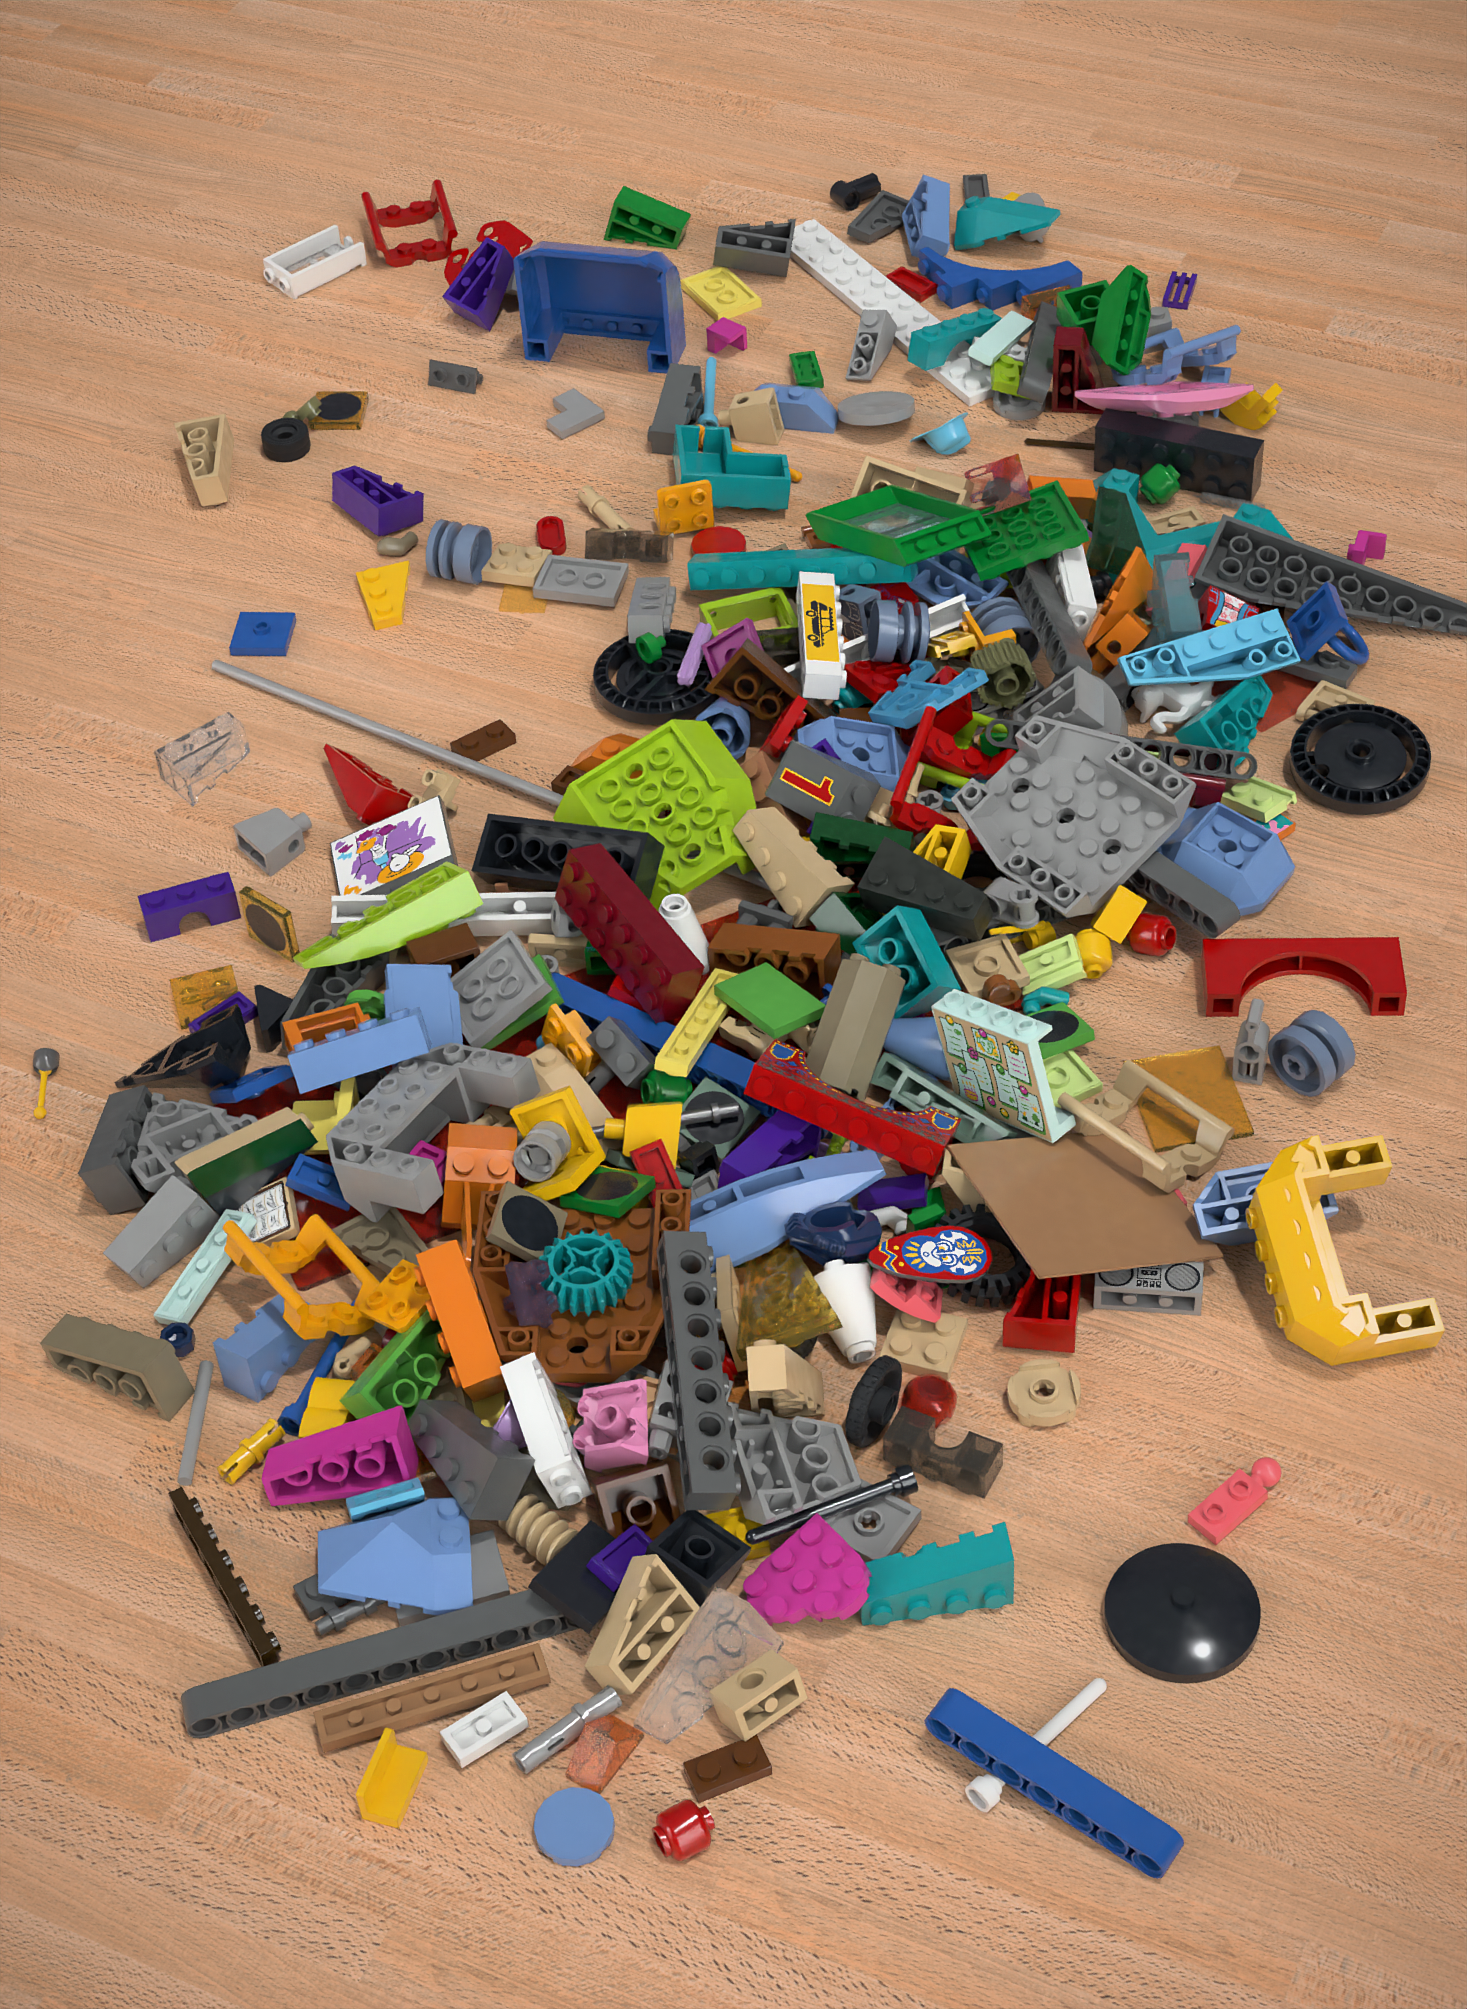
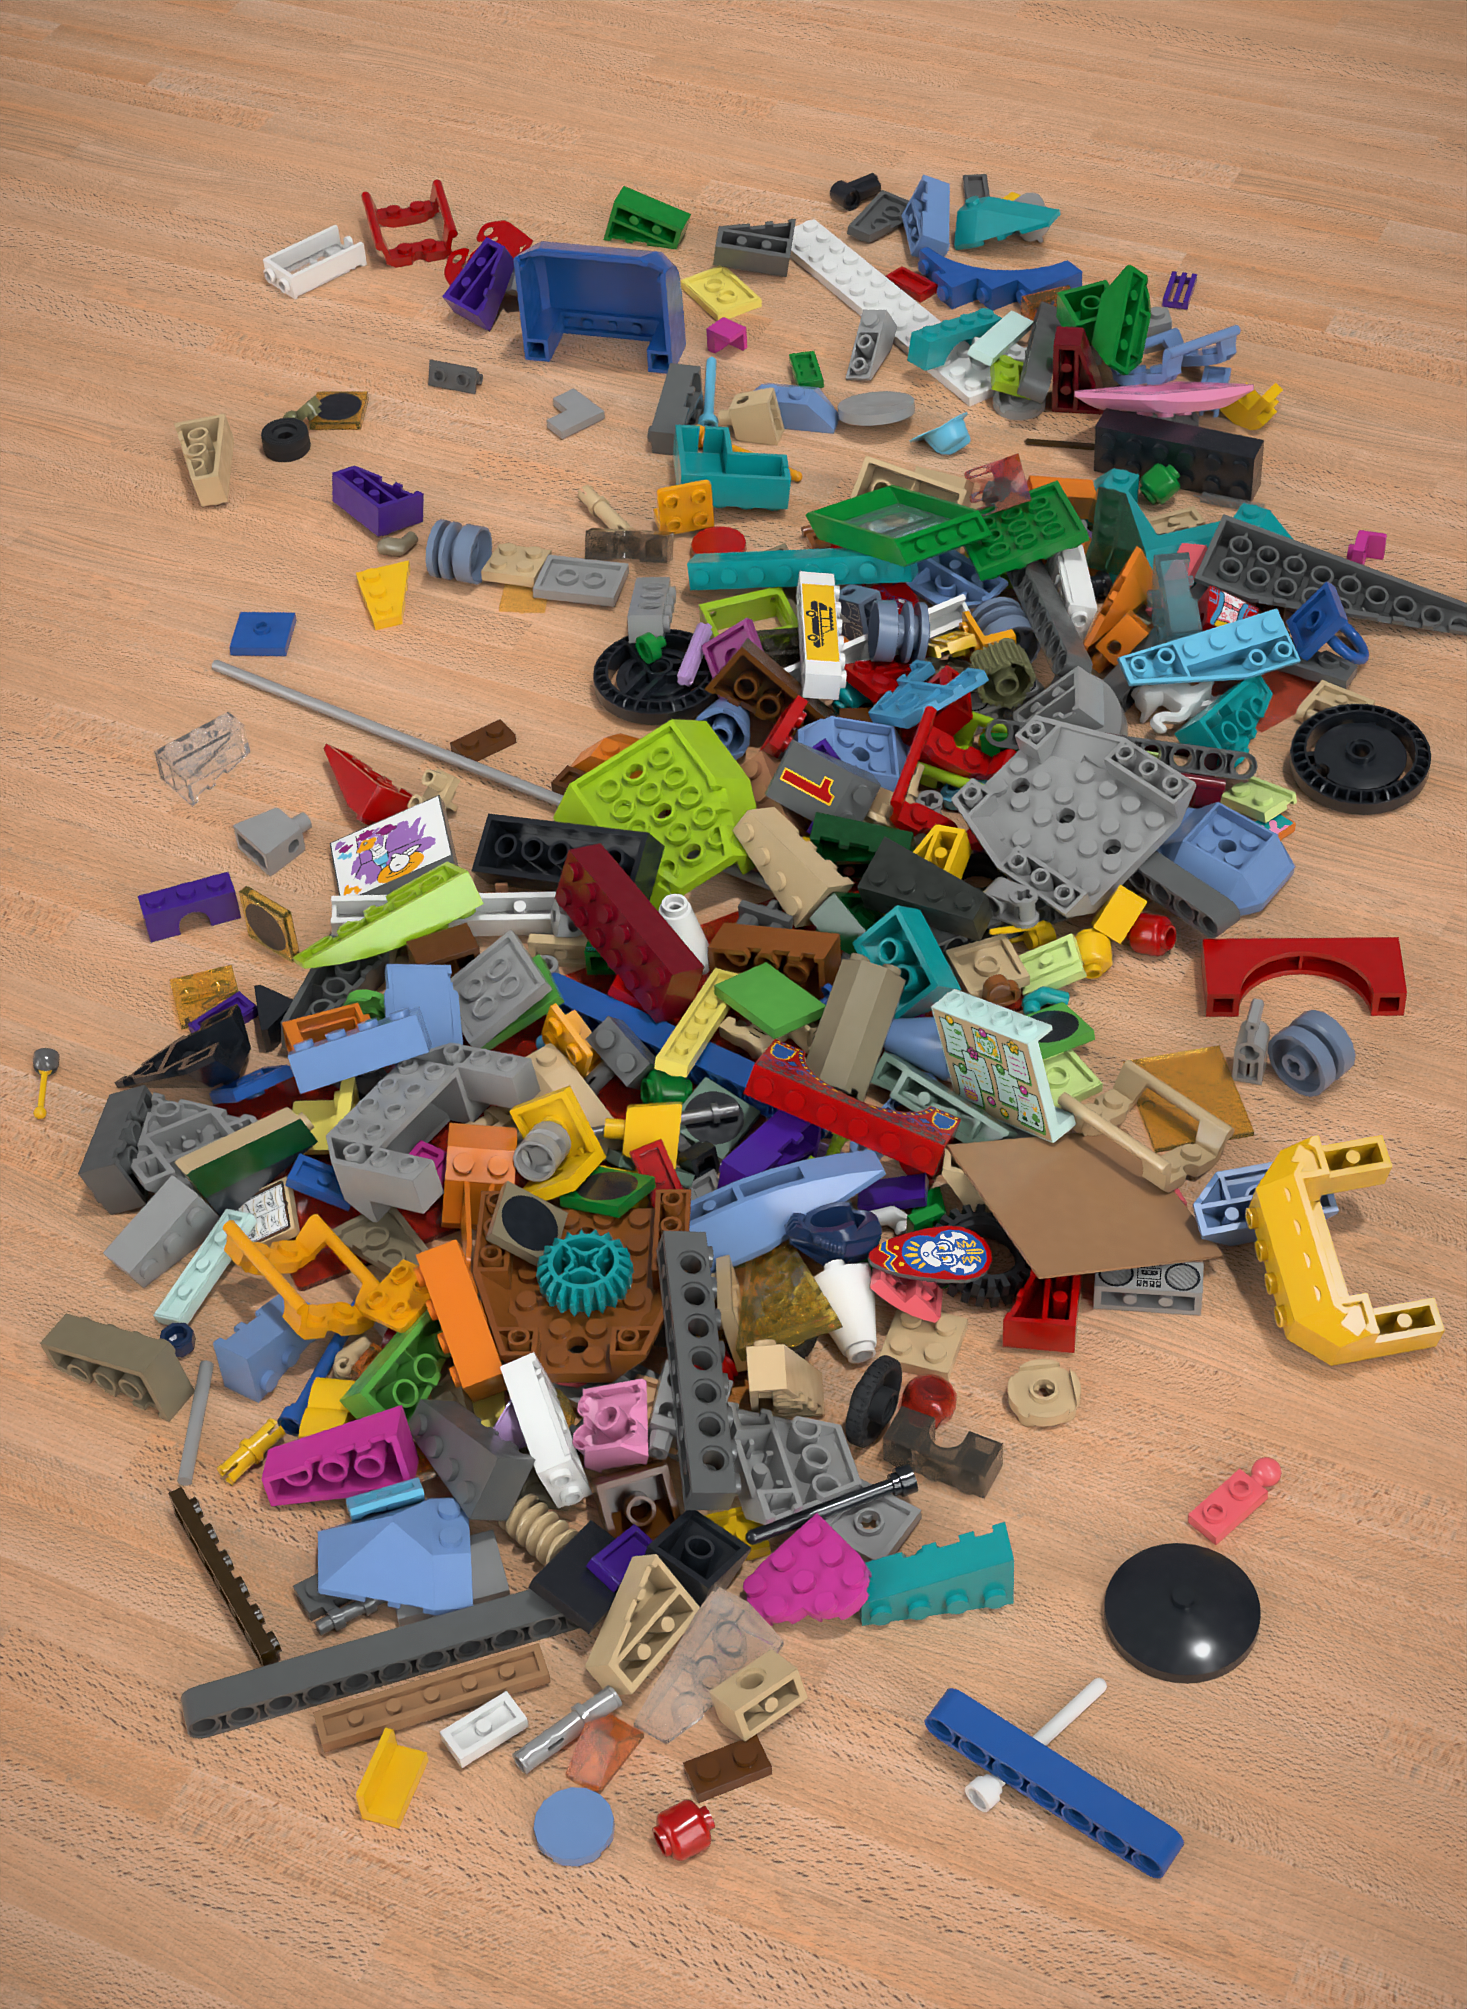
(528, 1296): clear purple hips -> none
(551, 535): red tile -> none

